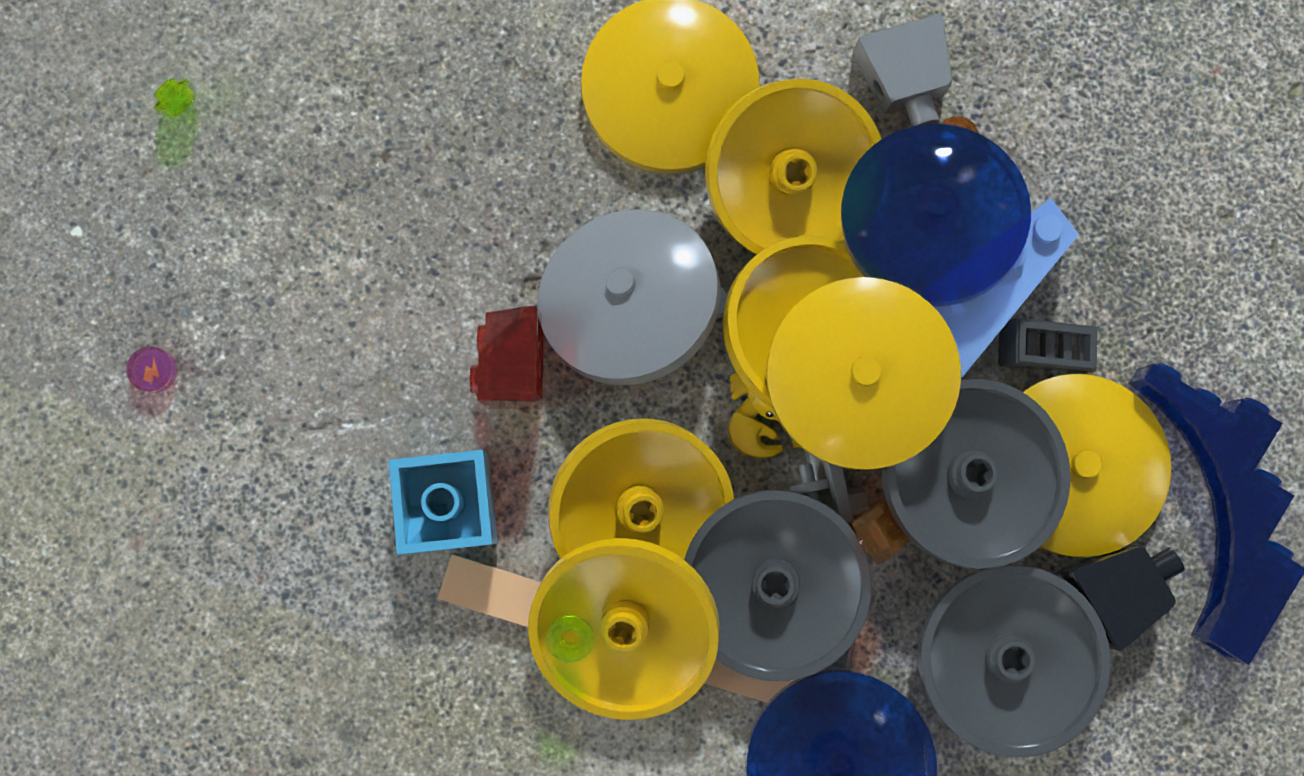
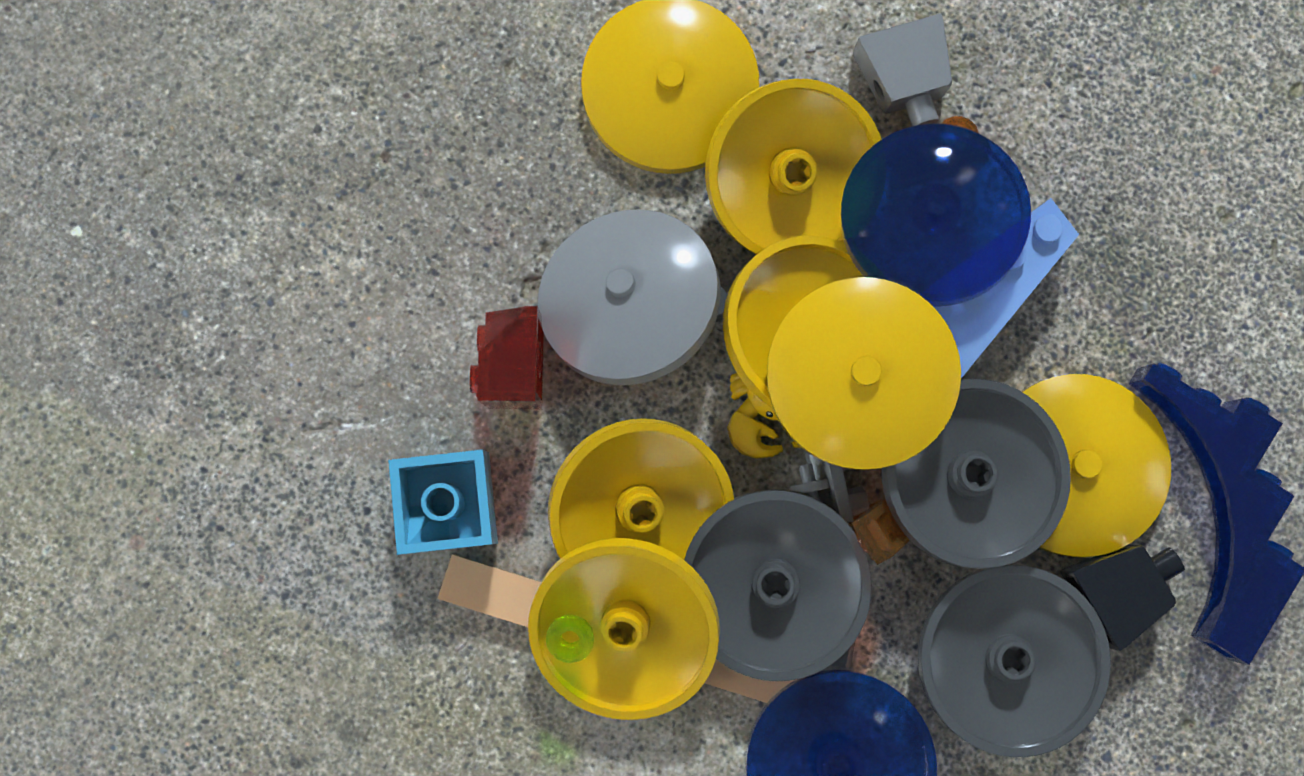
(151, 369): clear pink tile -> none
(174, 97): clear neon green plate -> none
(1019, 341): dark grey slope -> none

